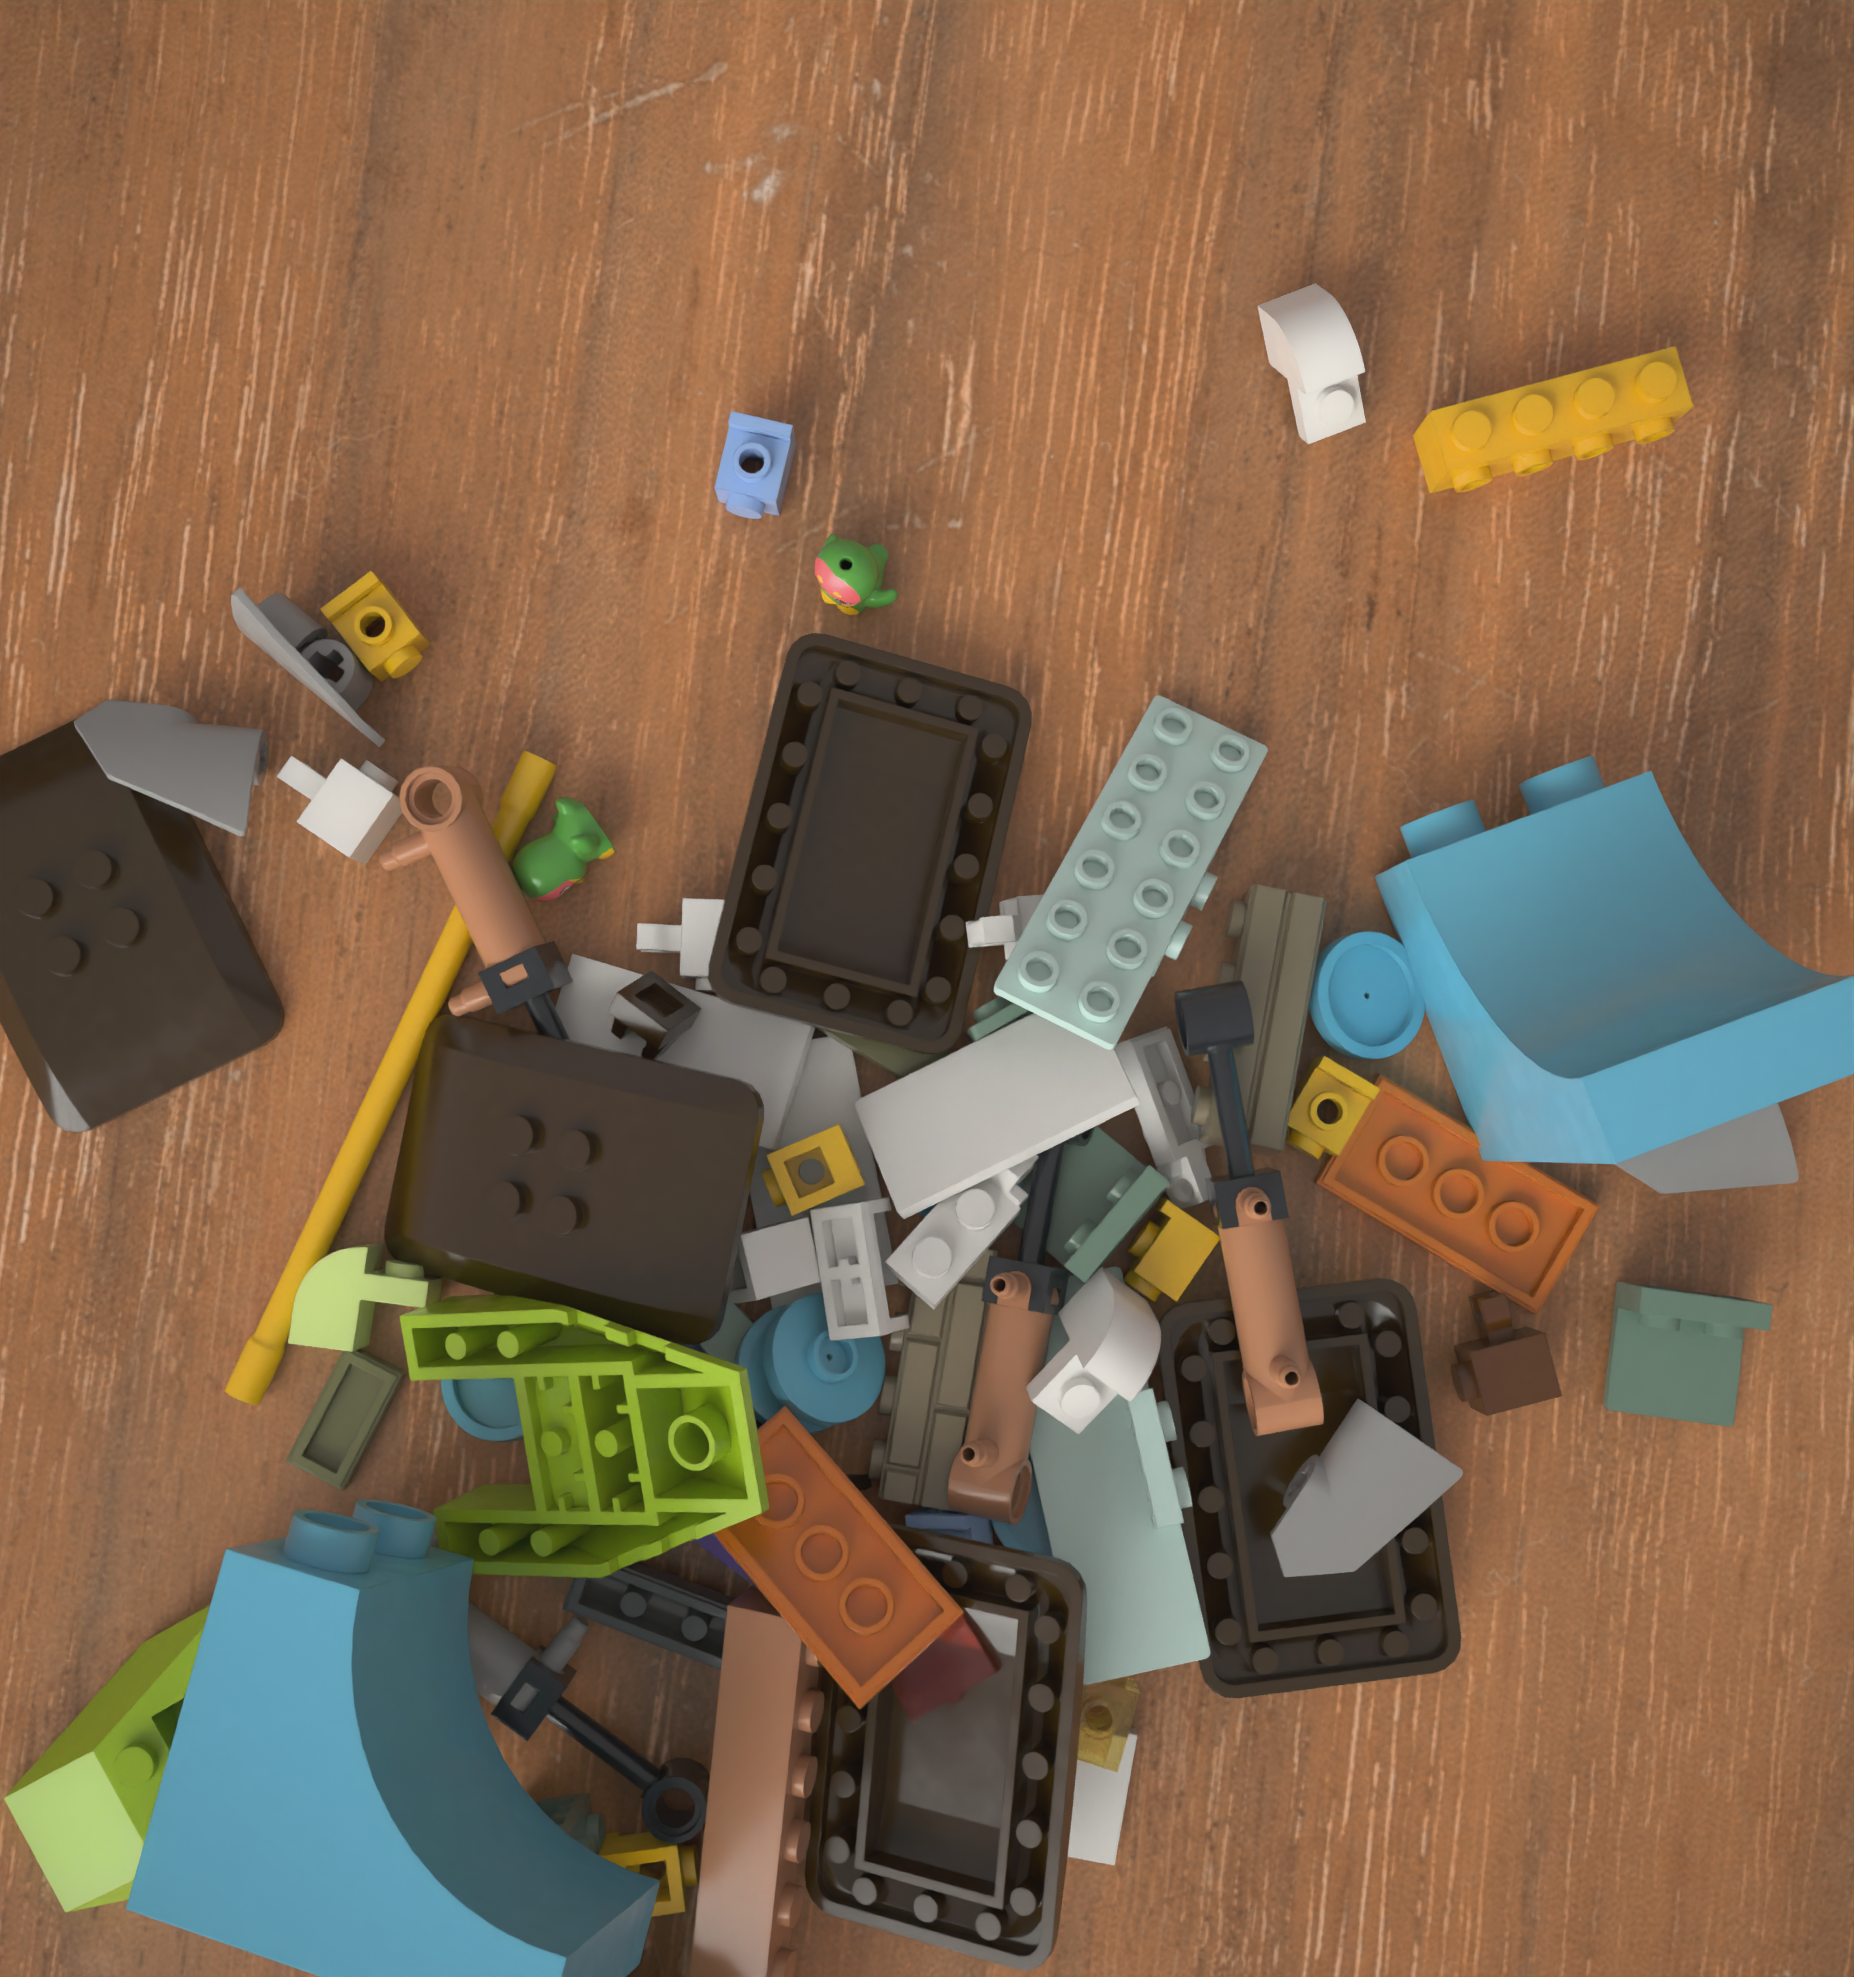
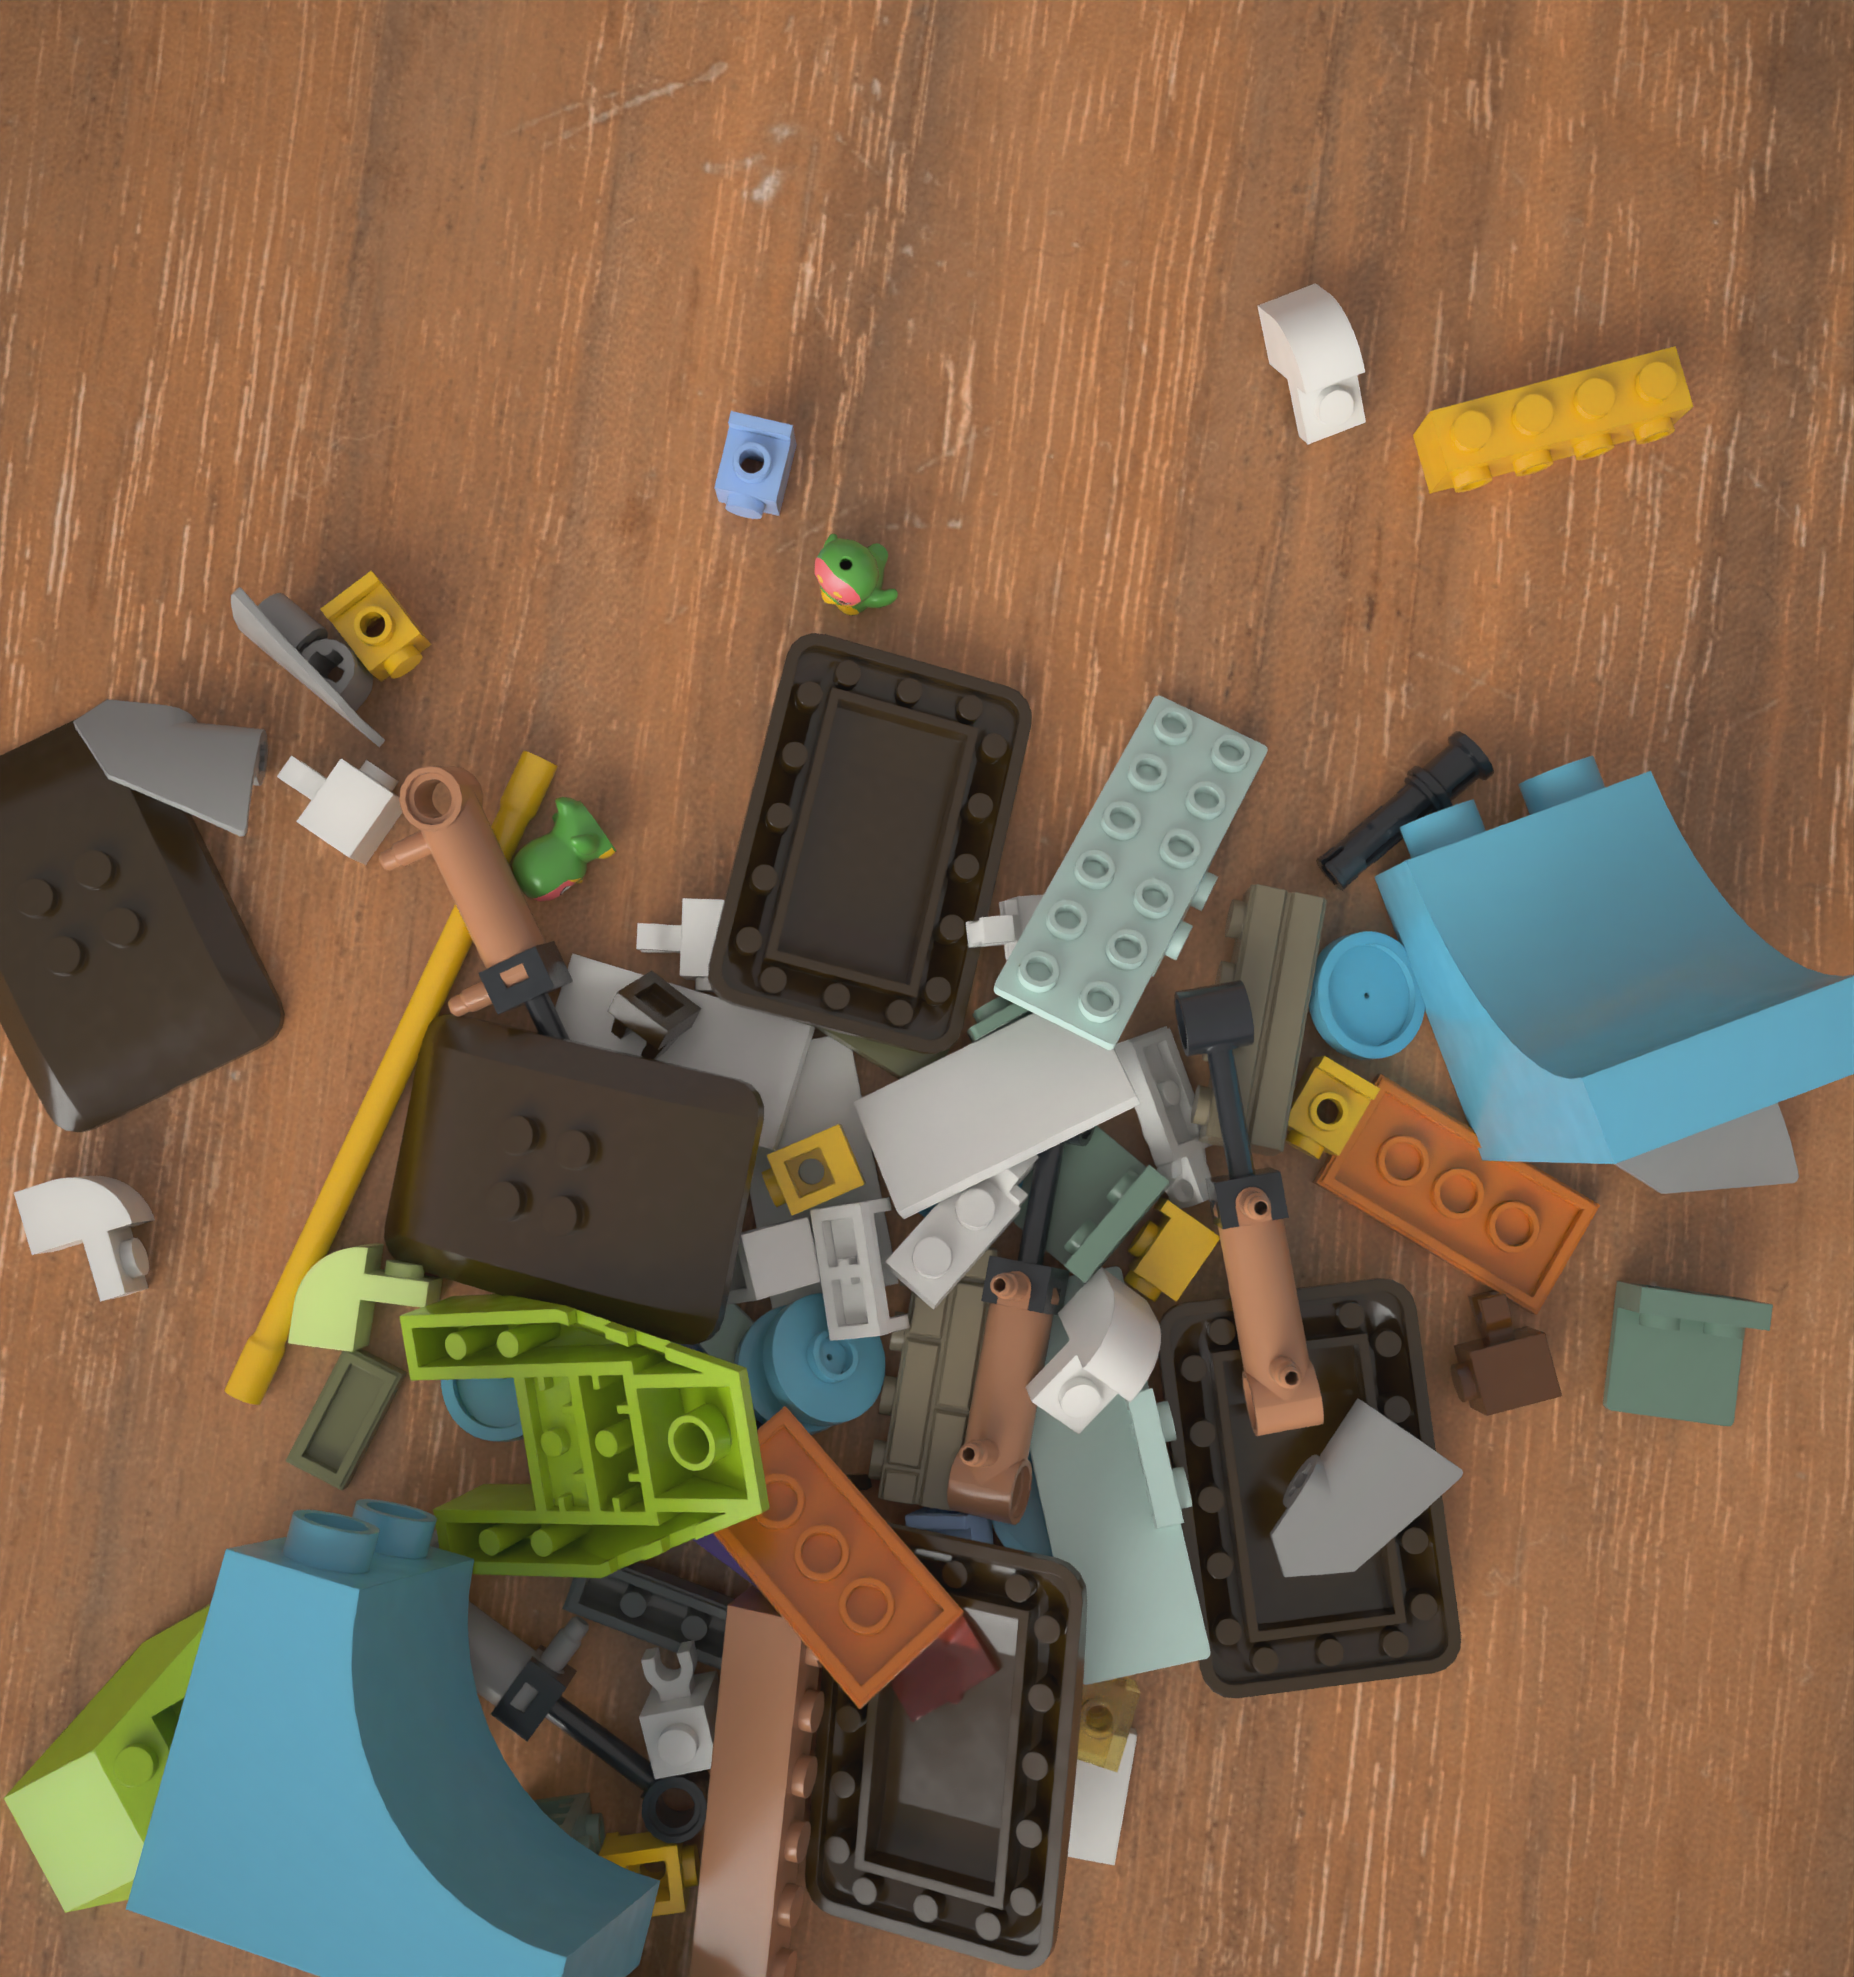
(99, 1216): none -> white brick
(679, 1713): none -> white brick
(1425, 793): none -> black pin

